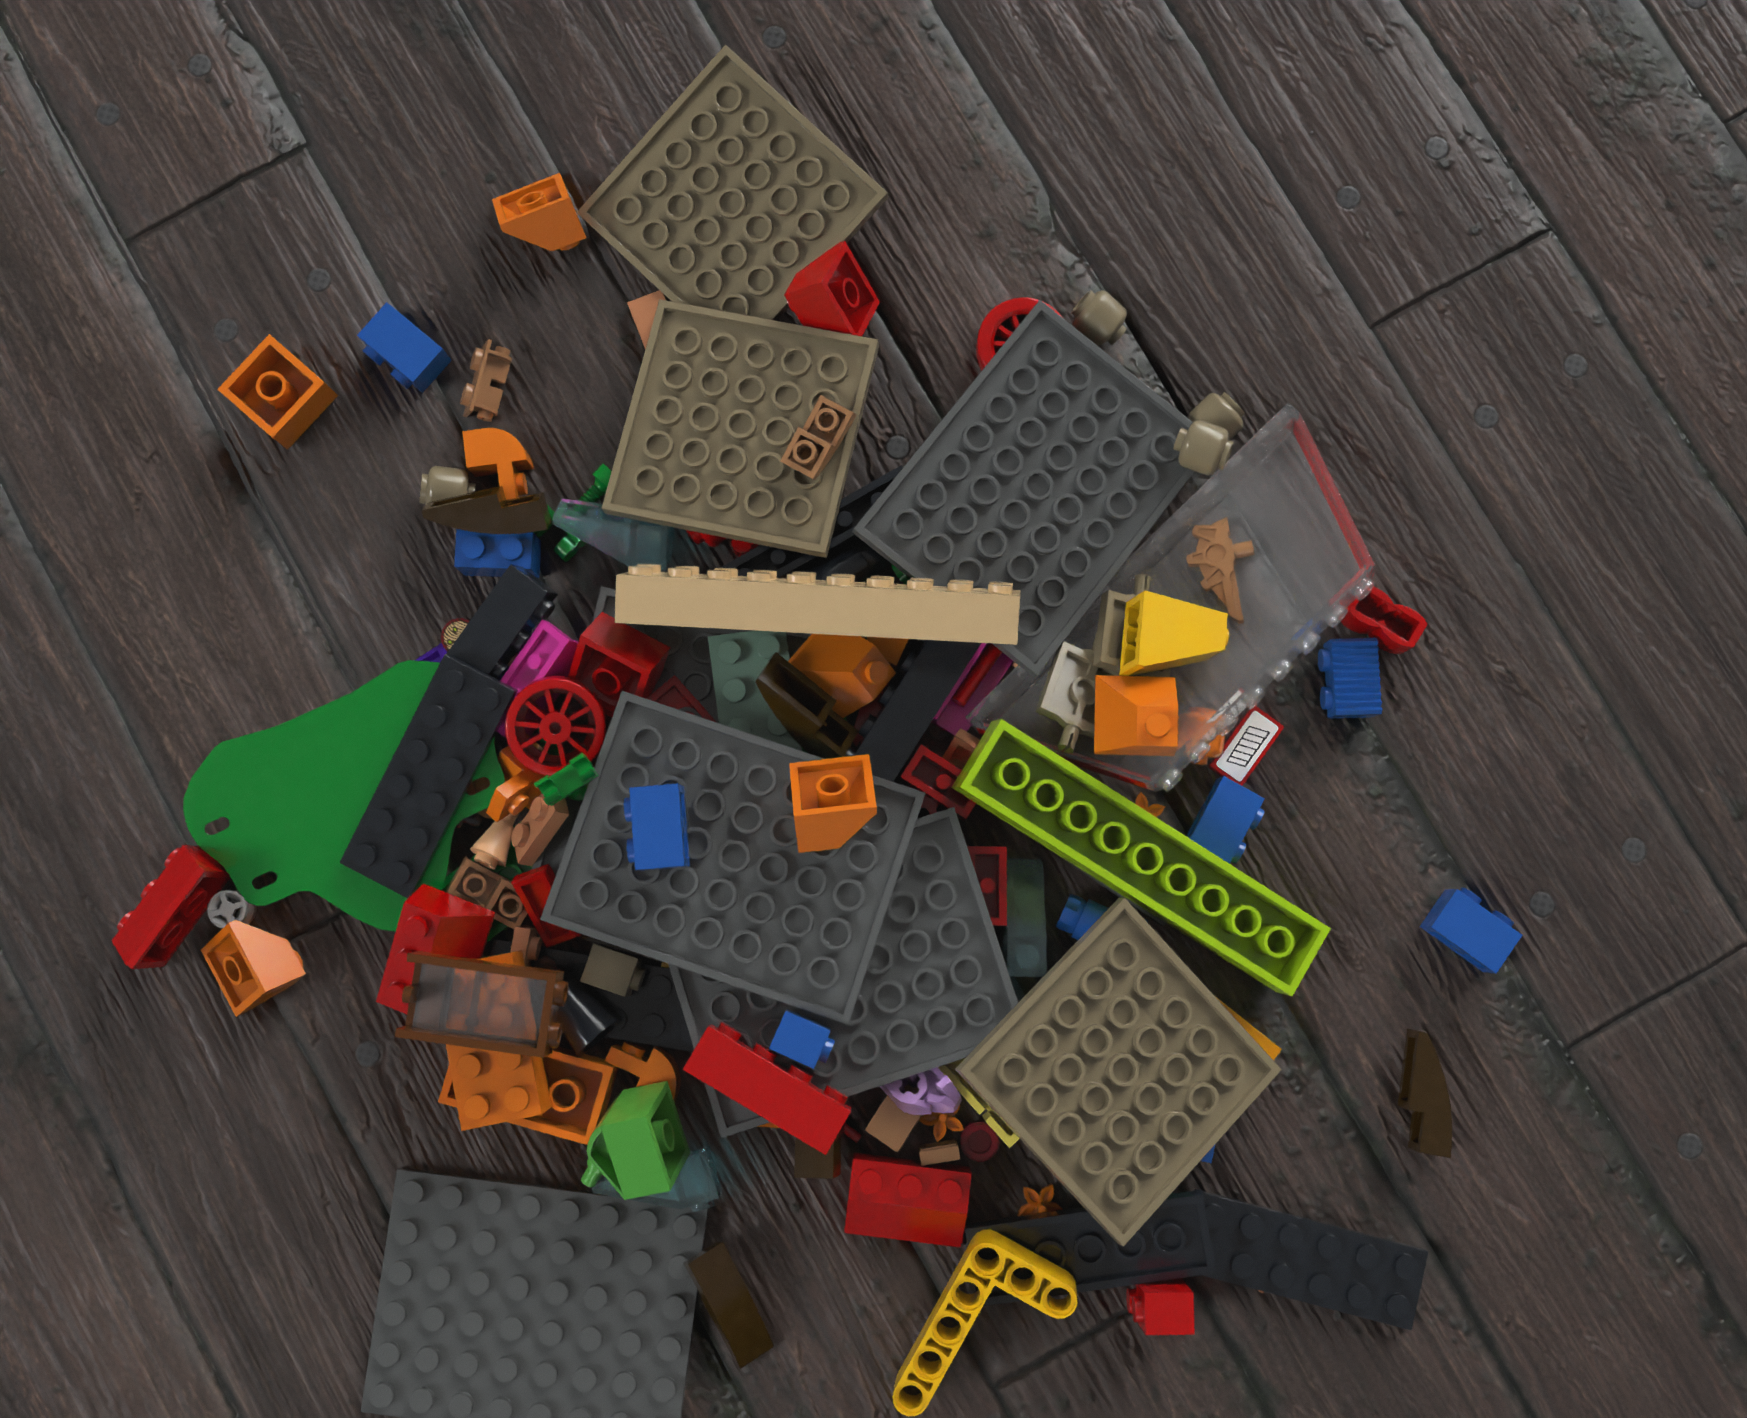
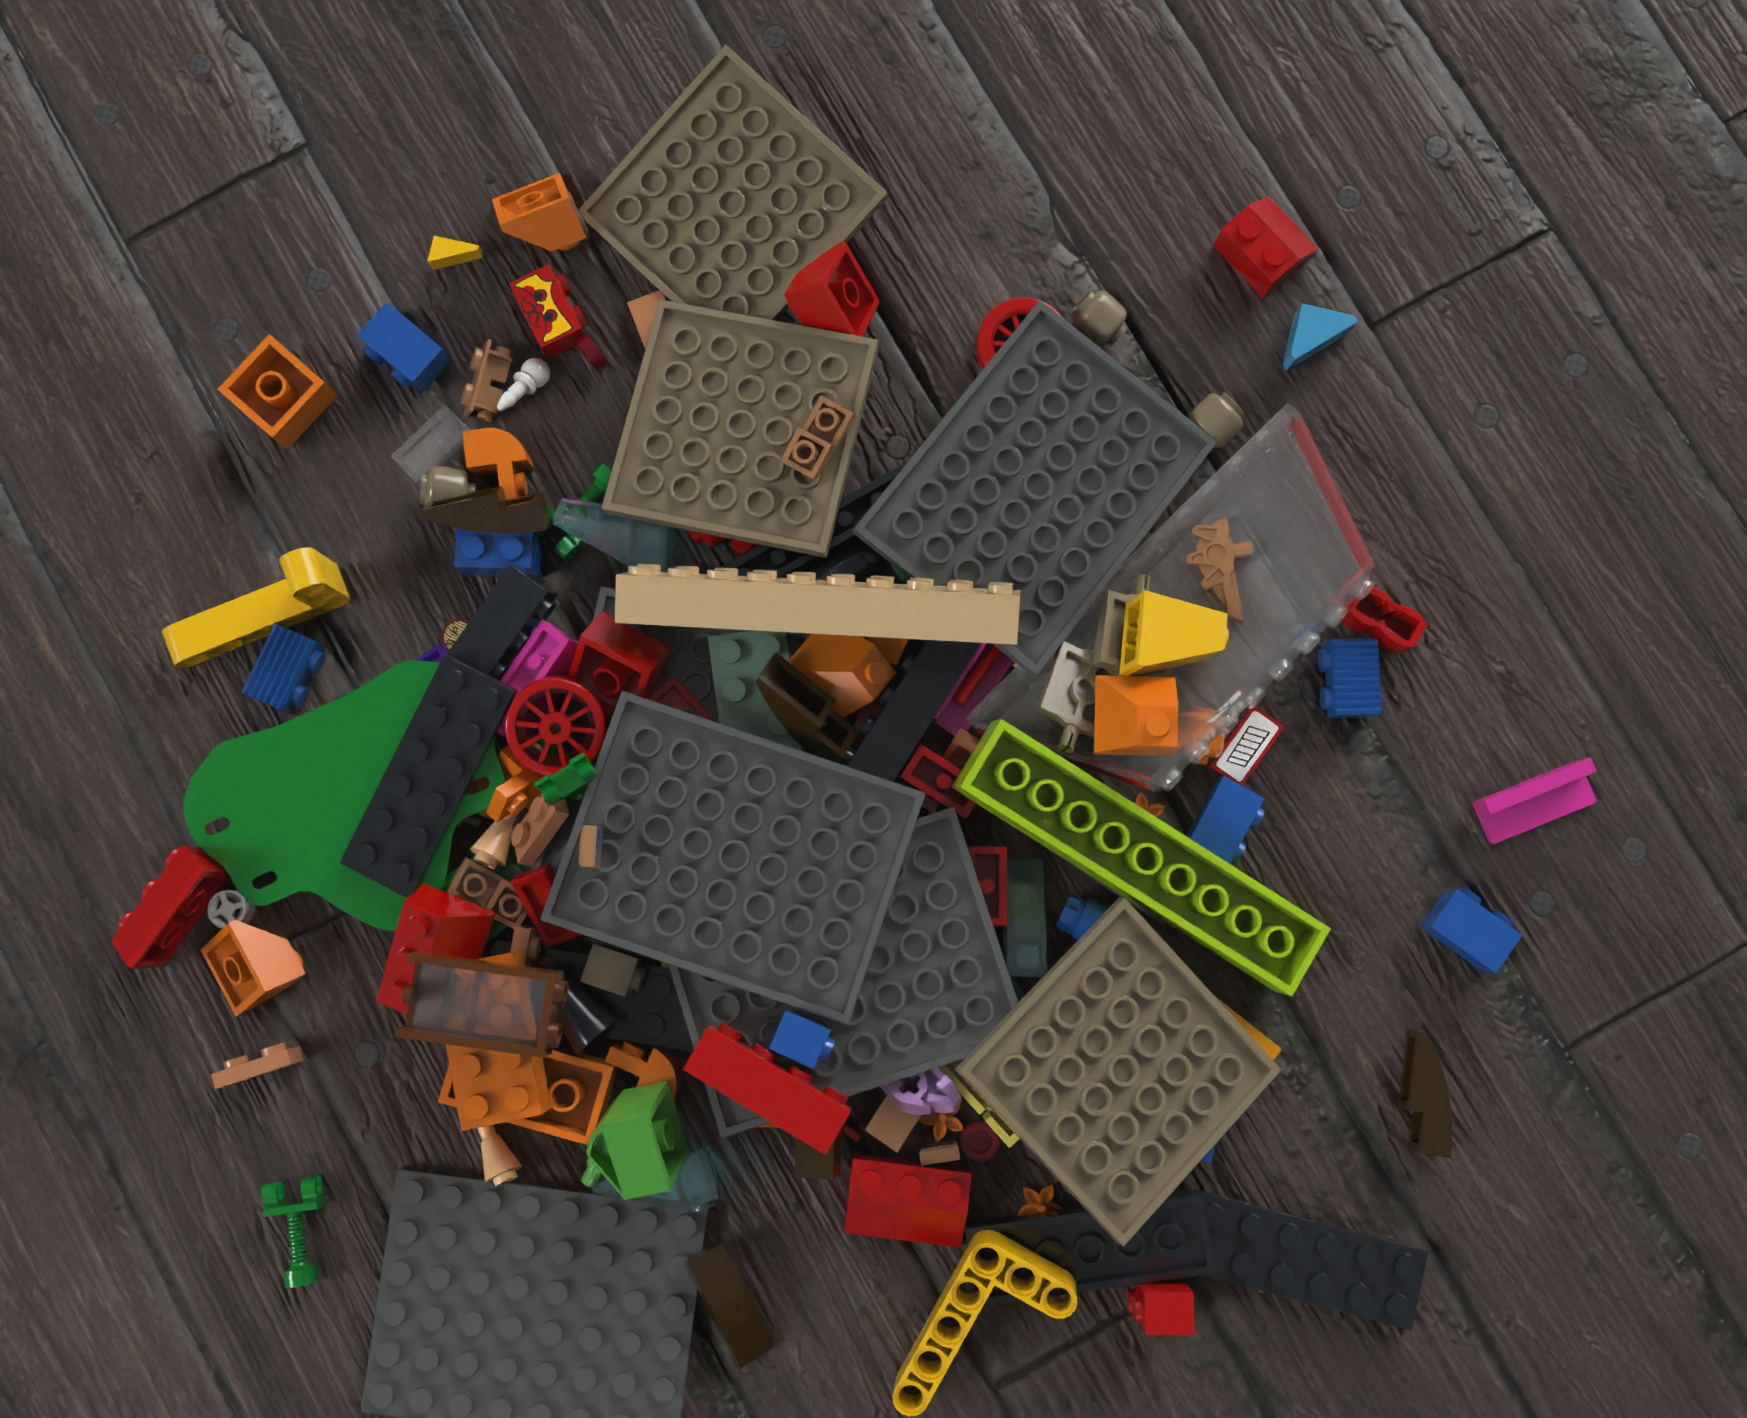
(241, 1069): none -> nougat plate
(273, 1199): none -> green bar
(285, 669): none -> blue brick
(310, 589): none -> yellow beam
(431, 444): none -> clear plate
(451, 252): none -> yellow piece
(498, 1160): none -> light nougat cone
(533, 374): none -> white bar
(548, 310): none -> brick
(590, 846): none -> medium nougat tile
(591, 352): none -> dark red tile
(657, 827): blue brick -> none
(831, 800): orange slope -> none
(1203, 447): dark tan head -> none
(1264, 245): none -> red slope
(1314, 330): none -> dark azure slope
(1536, 801): none -> dark pink panel

